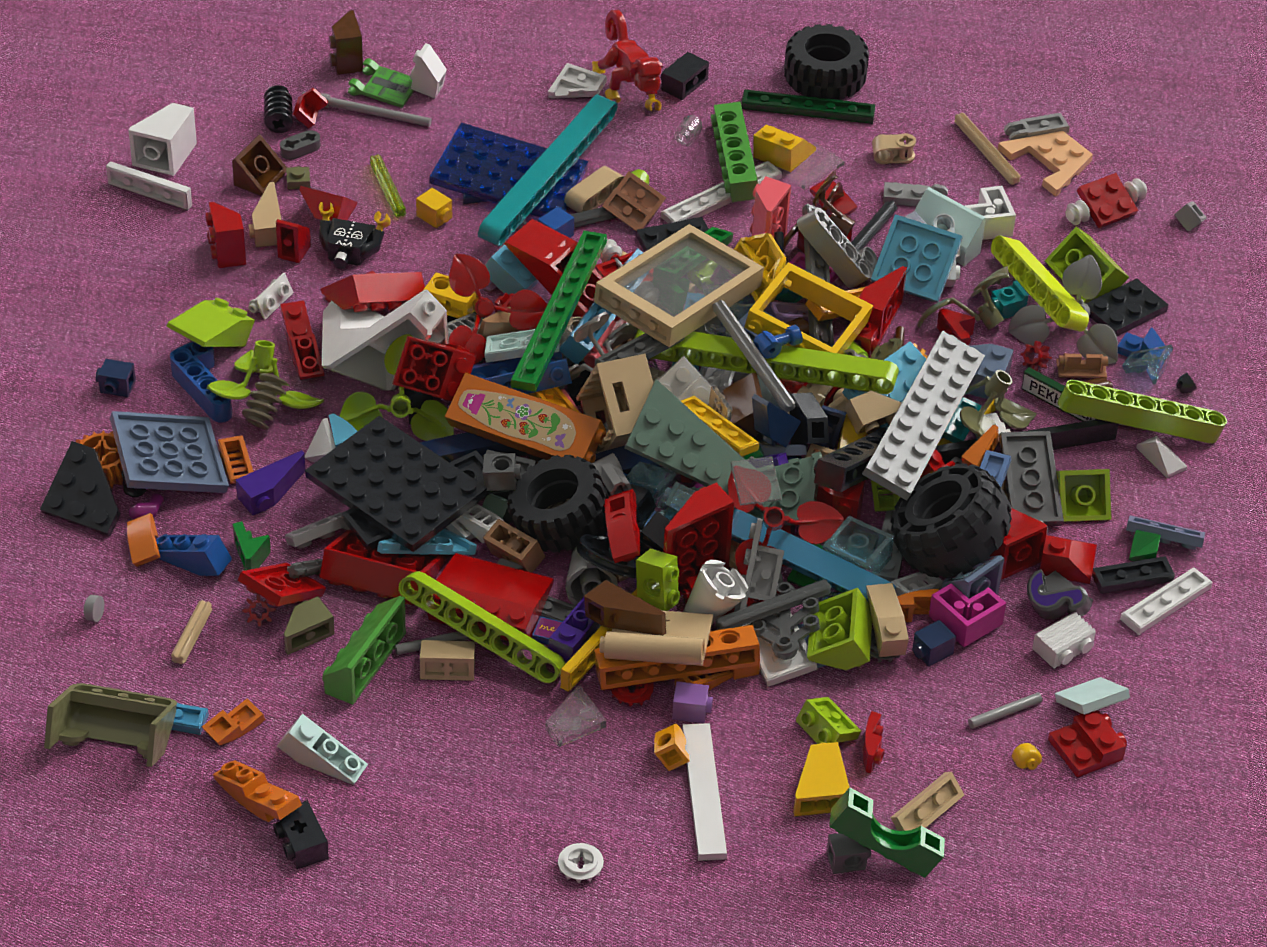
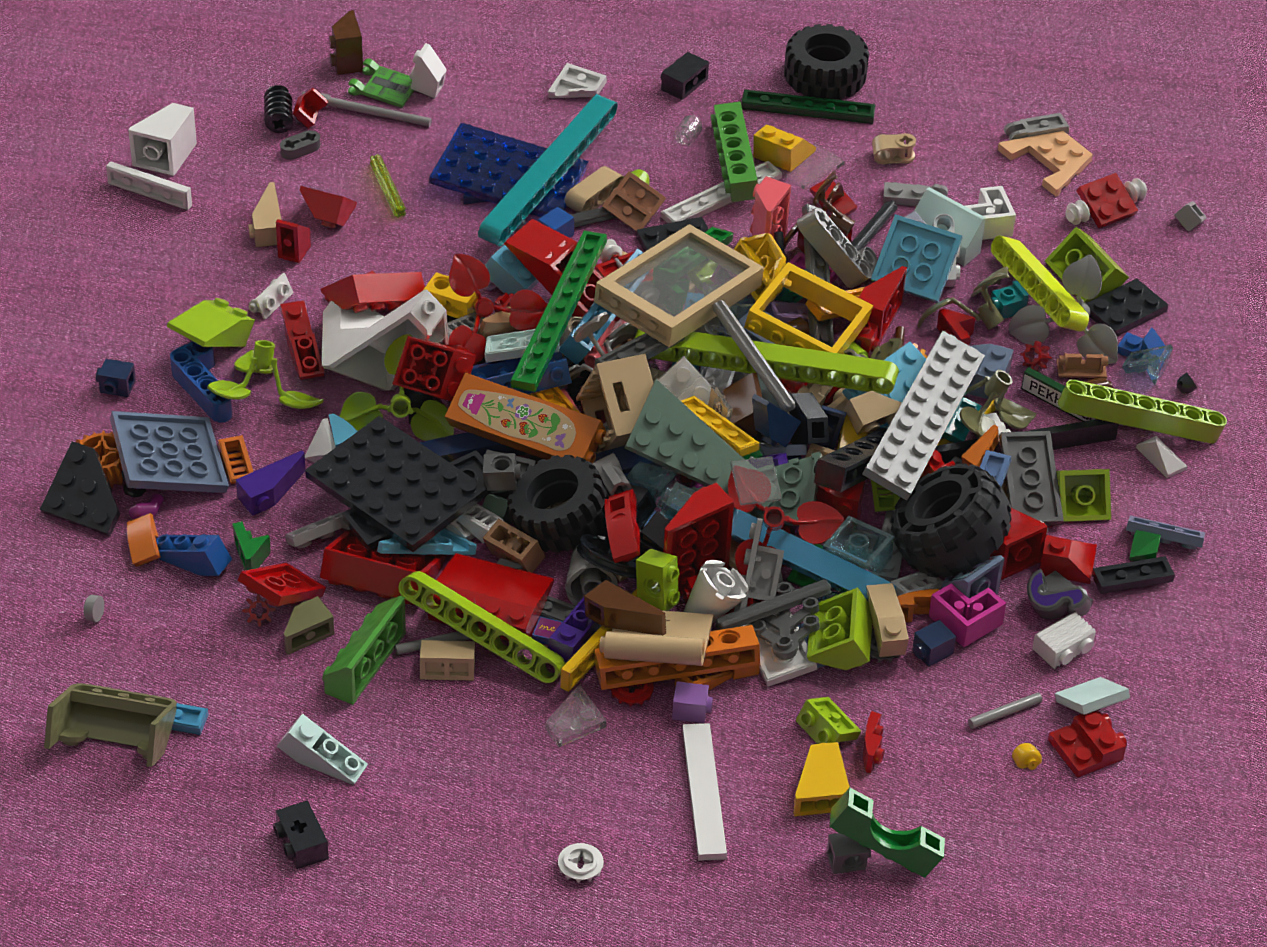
(191, 632): tan axle -> none
(226, 236): red slope -> none
(228, 727): orange slope -> none
(254, 792): orange slope -> none
(257, 166): reddish brown slope -> none
(263, 400): dark tan piece -> none
(298, 177): olive plate -> none
(305, 568): dark grey axle -> none
(349, 240): black torso -> none
(434, 207): yellow brick -> none
(631, 62): red animal -> none
(670, 747): light orange leg -> none
(771, 345): blue leg -> none
(929, 803): tan plate -> none
(987, 148): tan axle -> none
(1166, 601): white tile -> none

